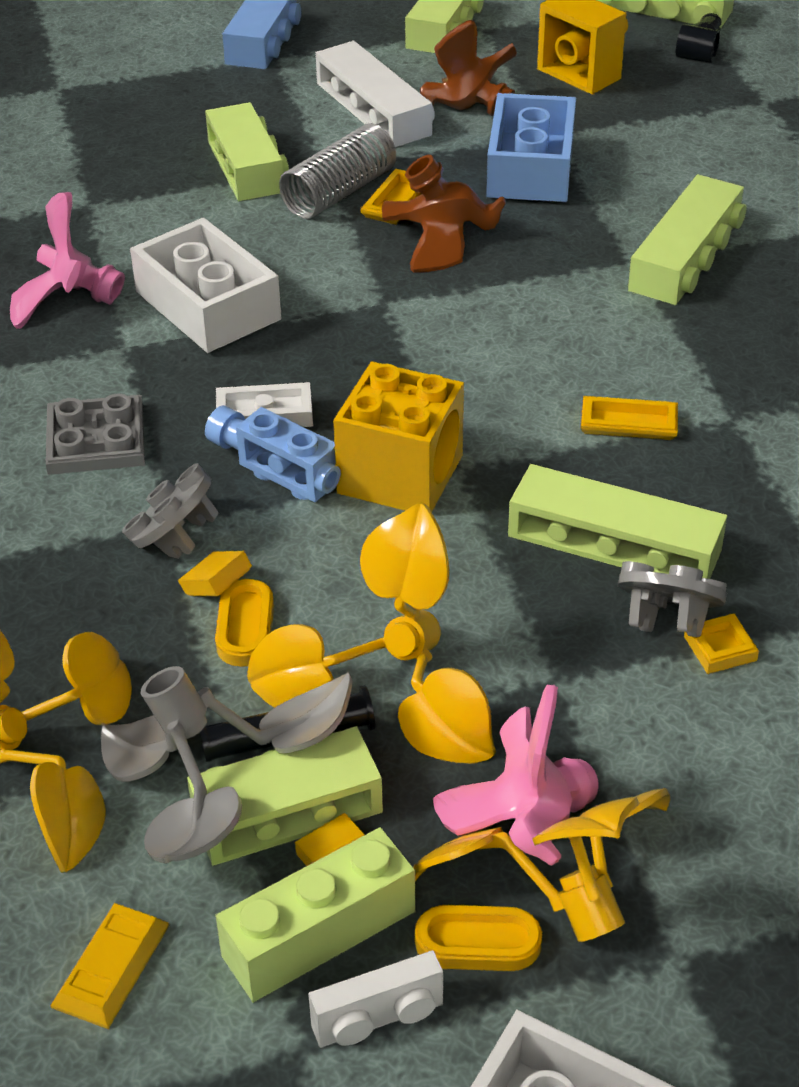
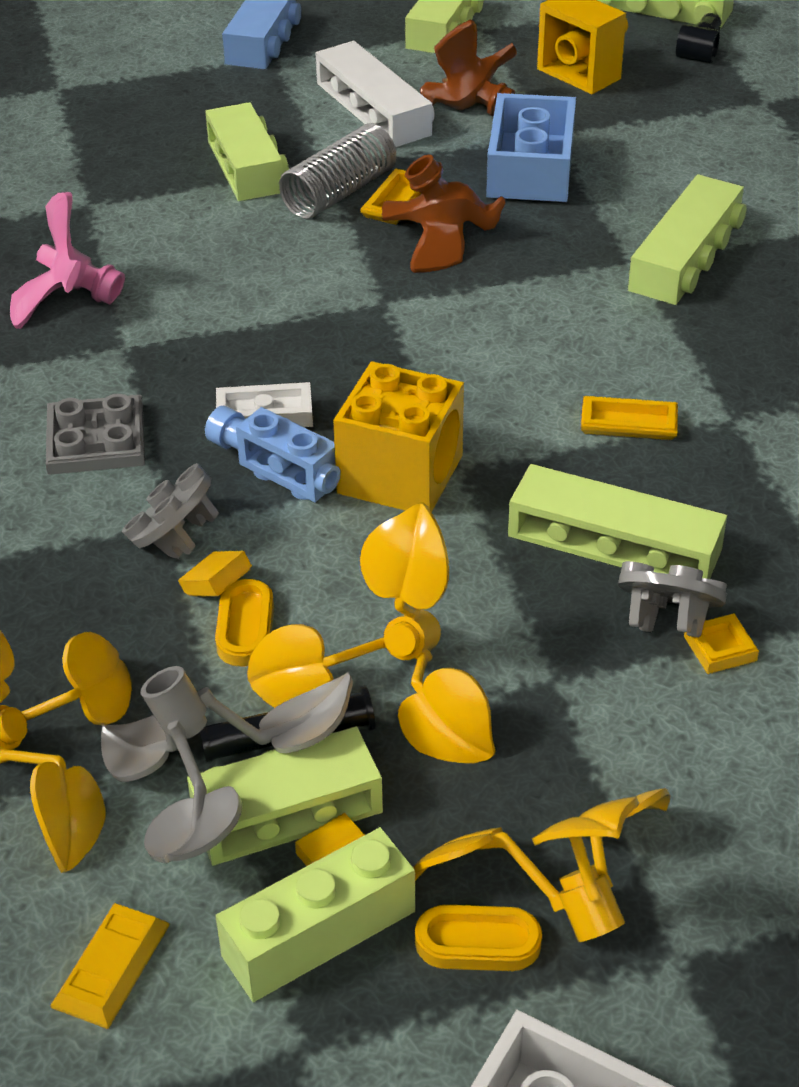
(206, 284): white brick -> none
(392, 993): white plate -> none
(528, 789): bright pink animal -> none

